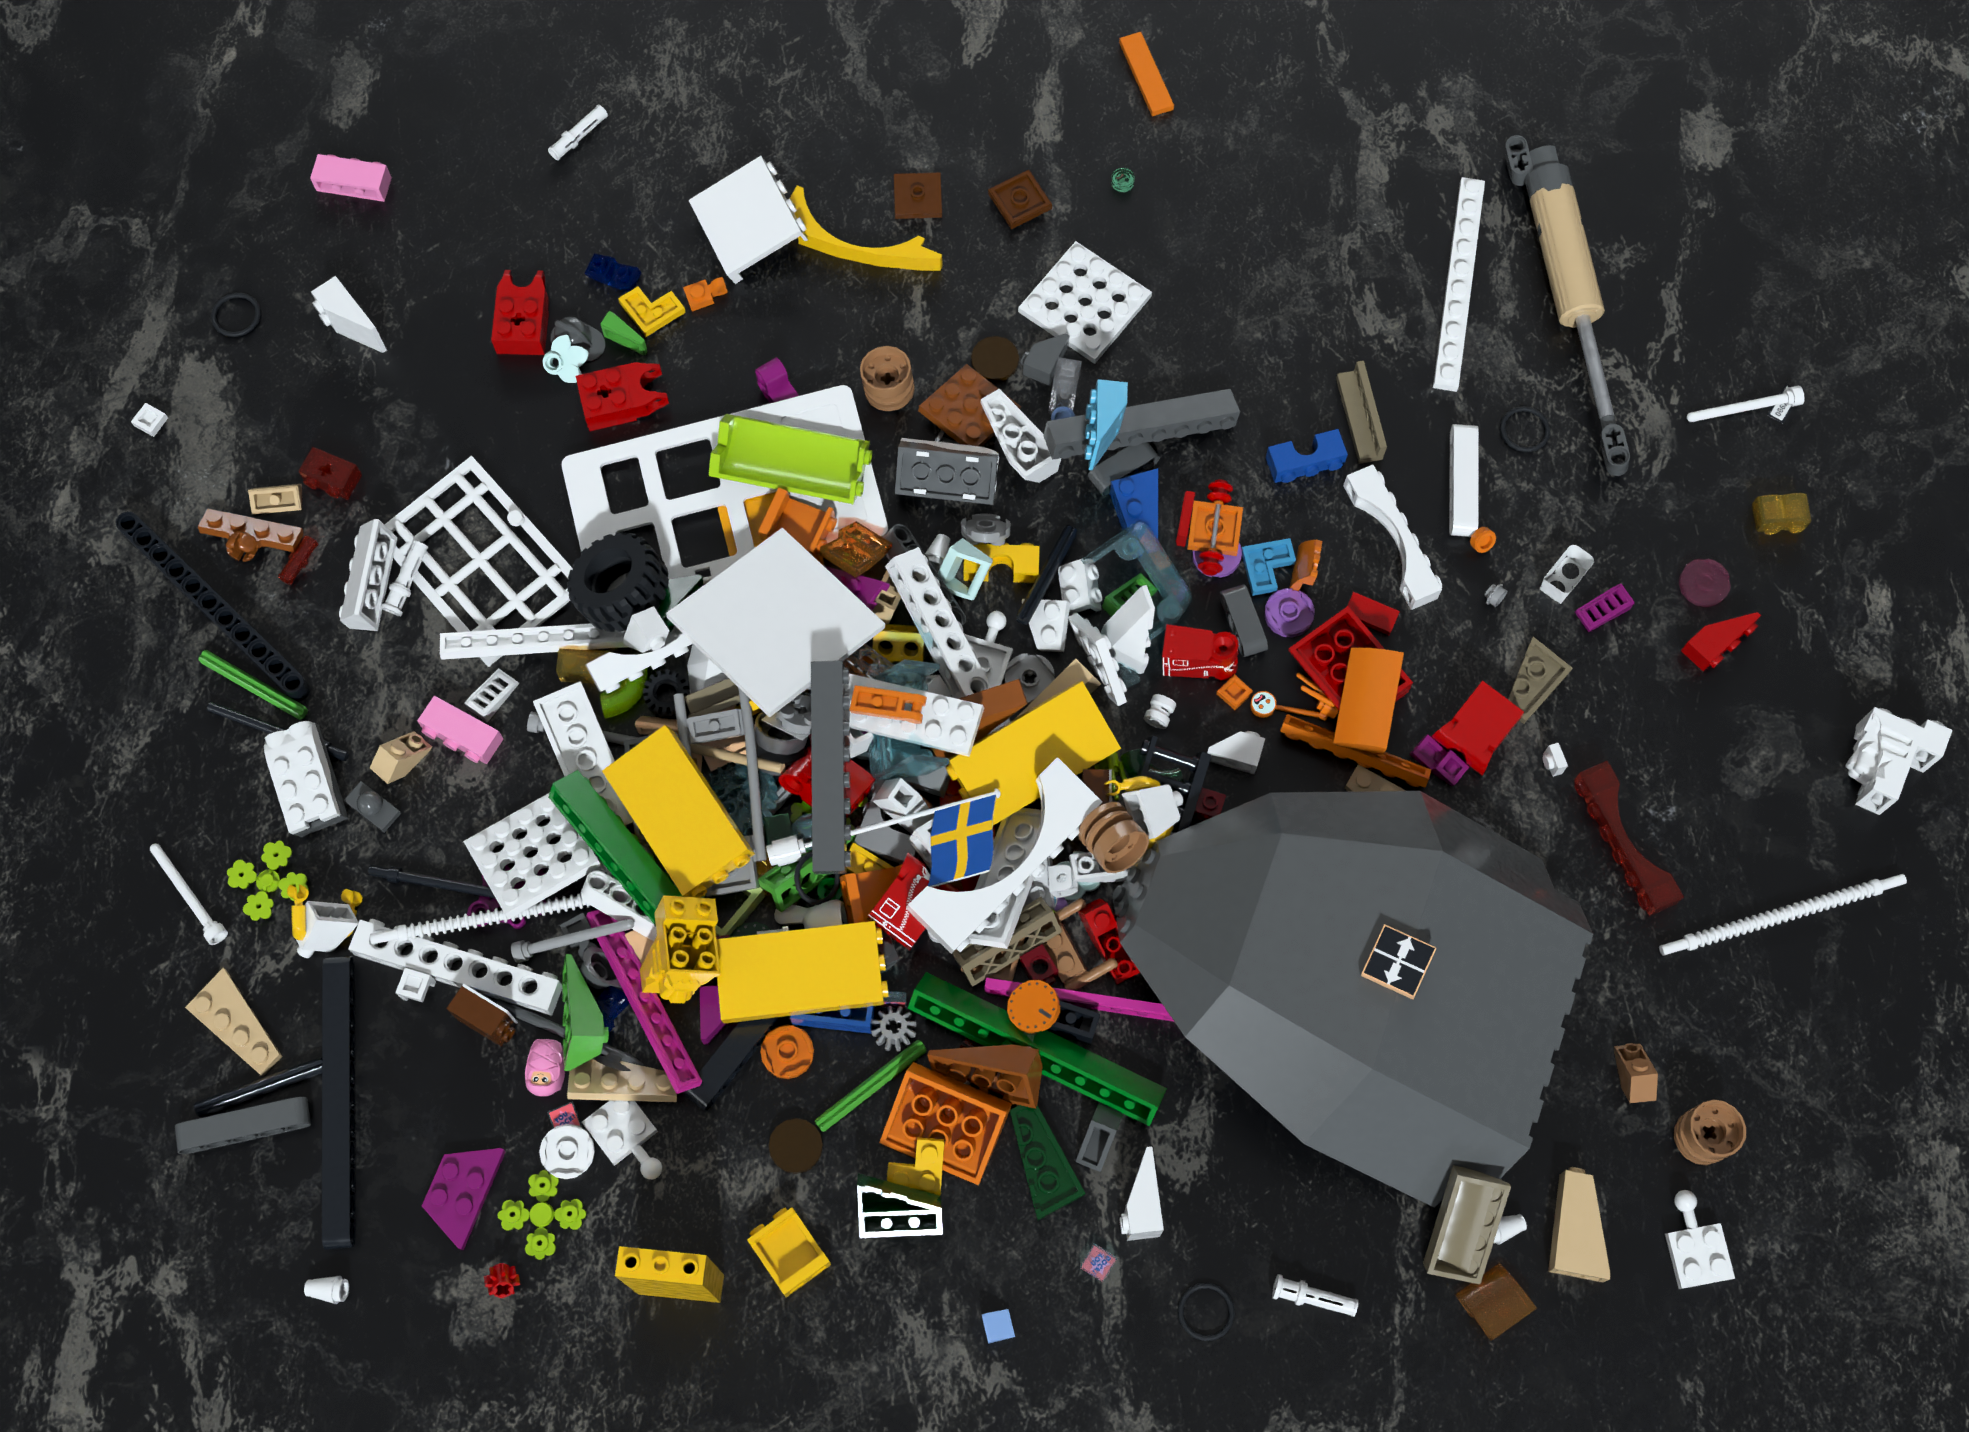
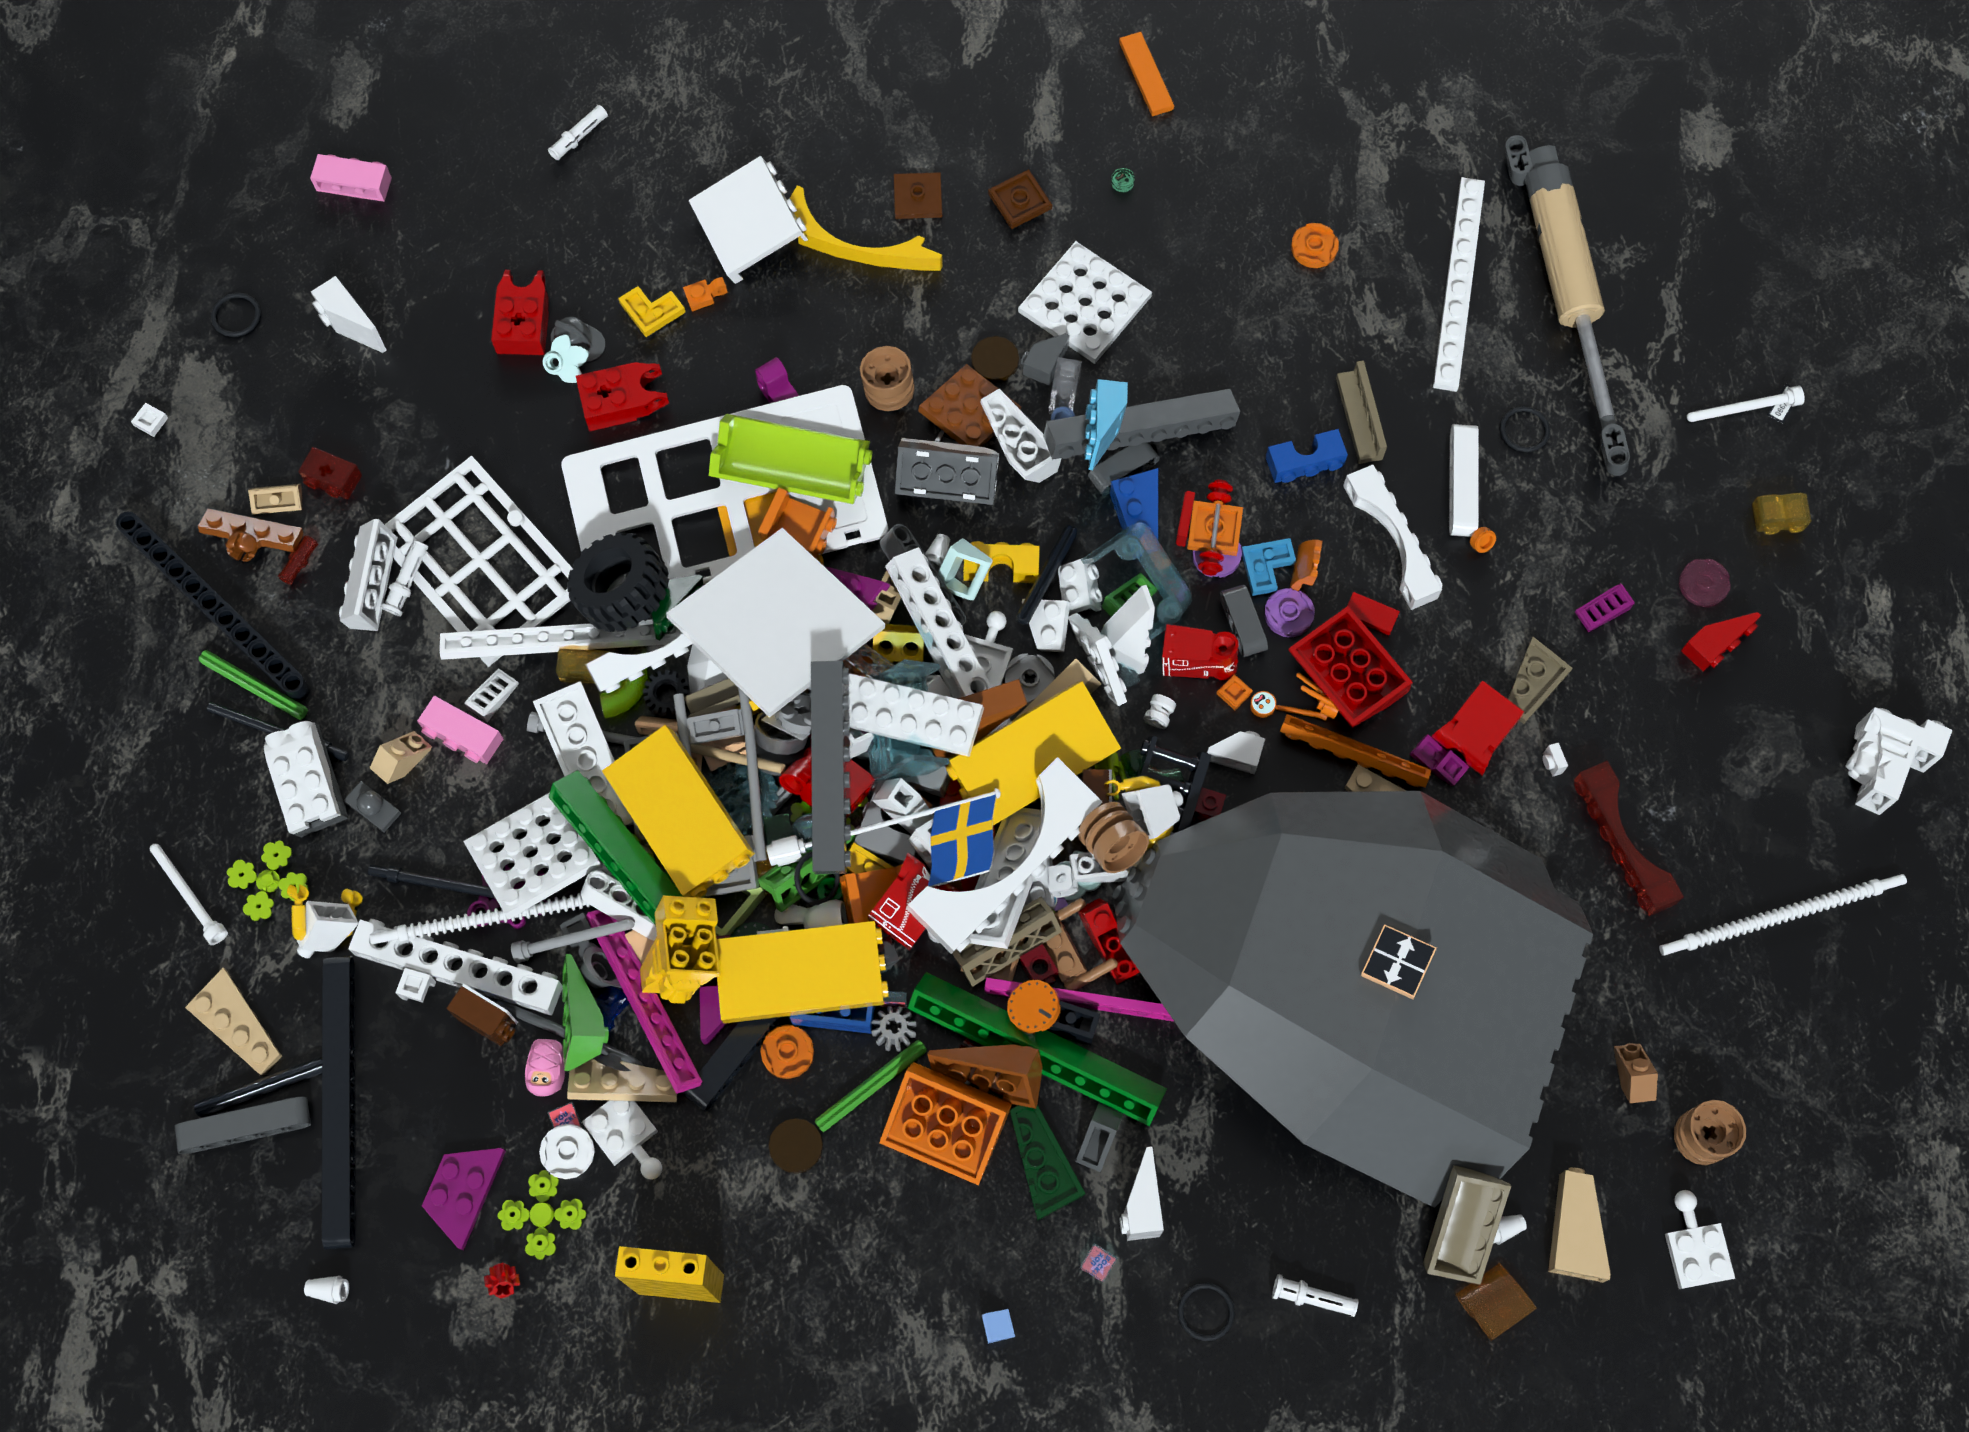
(609, 272): clear blue slope -> none
(620, 332): bright green slope -> none
(646, 631): white slope -> none
(788, 1251): yellow panel -> none
(855, 549): clear orange slope -> none
(887, 704): orange plate -> none
(896, 1210): dark green wedge -> none
(927, 1170): yellow plate -> none
(985, 529): light grey plate -> none
(1314, 245): none -> orange tile
(1368, 699): orange slope -> none
(1495, 594): light grey plate -> none
(1576, 556): white piece -> none

